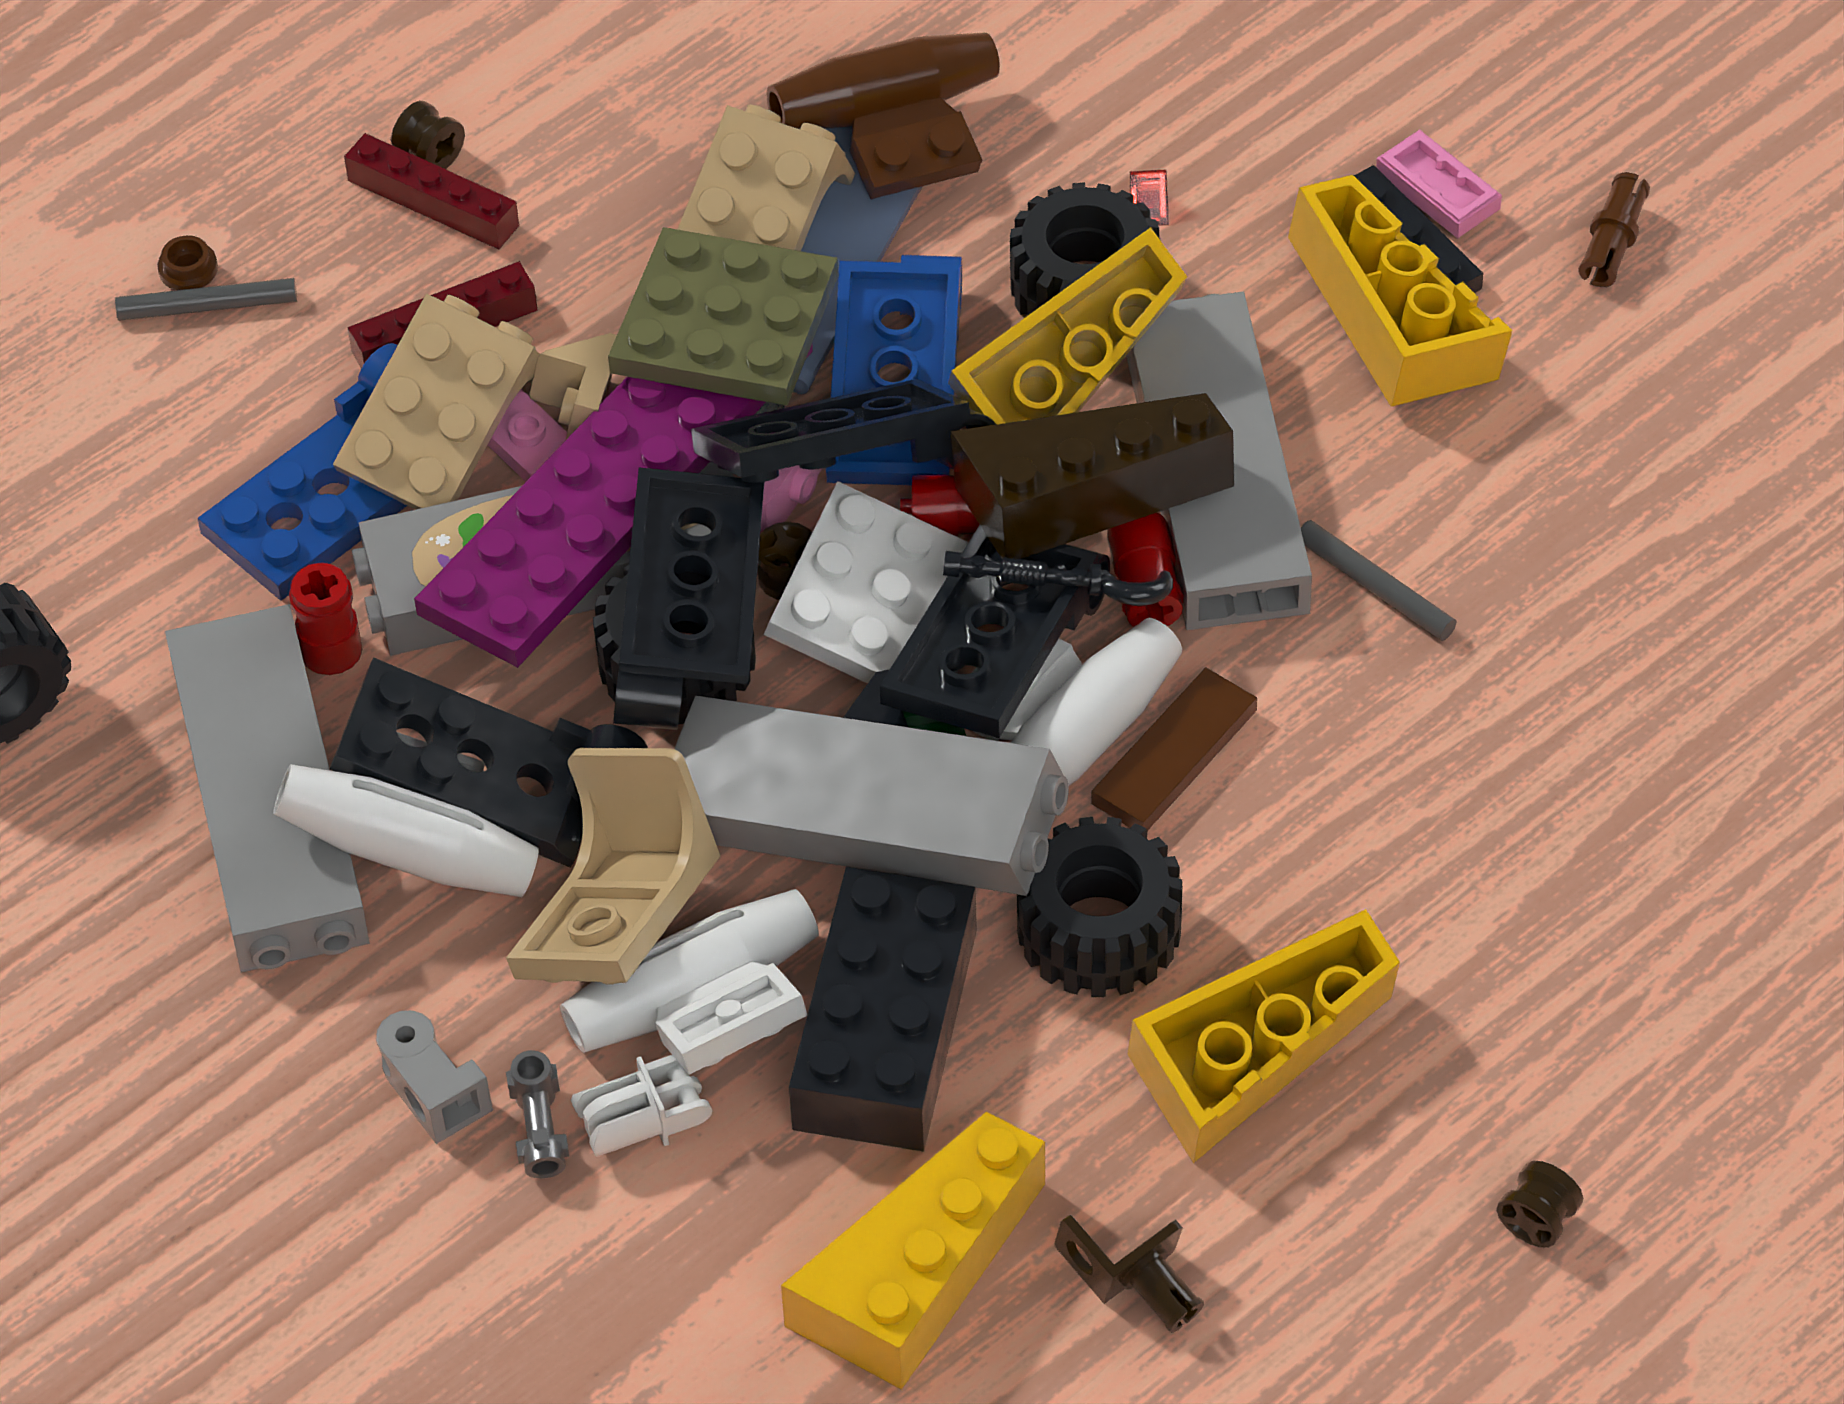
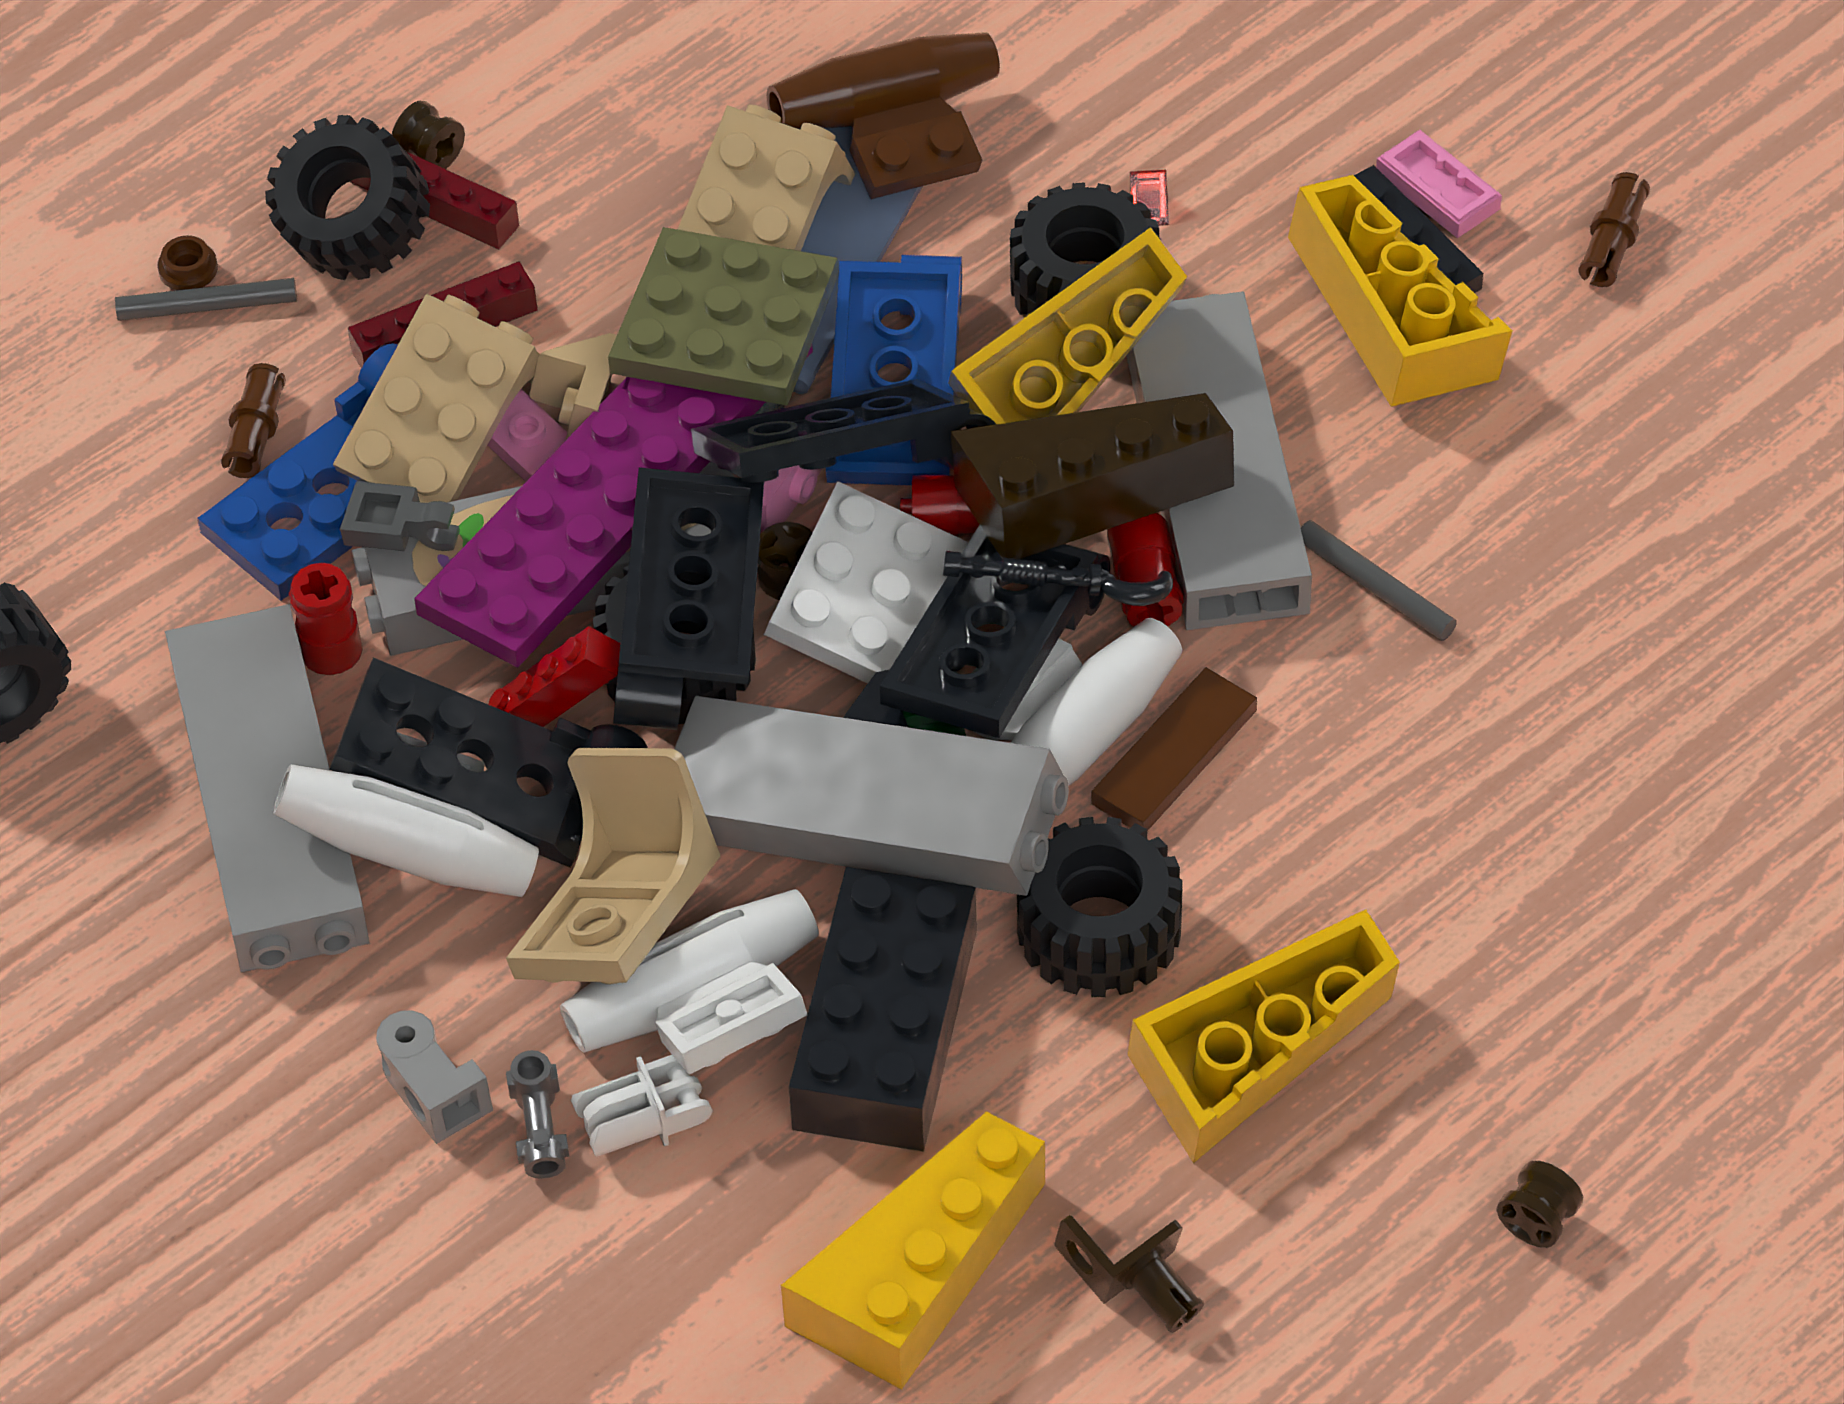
(253, 420): none -> reddish brown pin
(318, 168): none -> black tyre
(390, 514): none -> dark grey plate
(560, 678): none -> red piece

